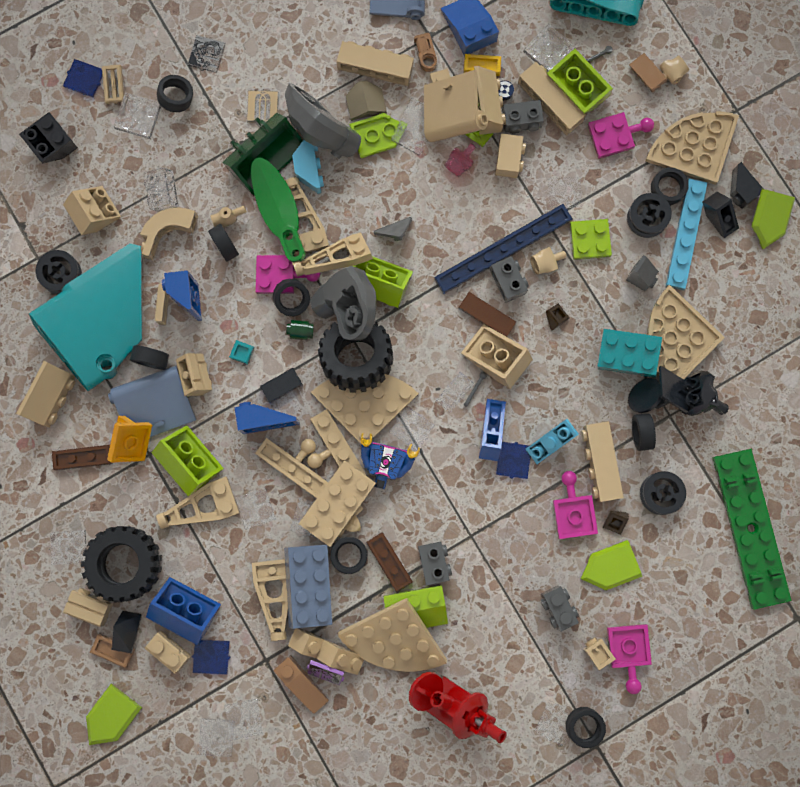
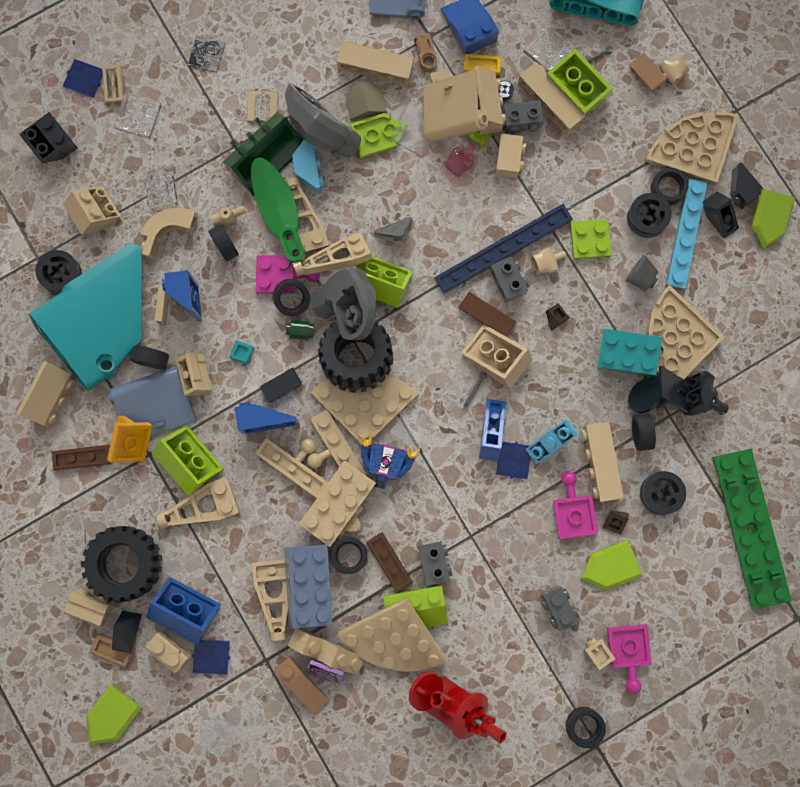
(179, 82): black tyre -> none
(613, 134): dark pink plate -> none

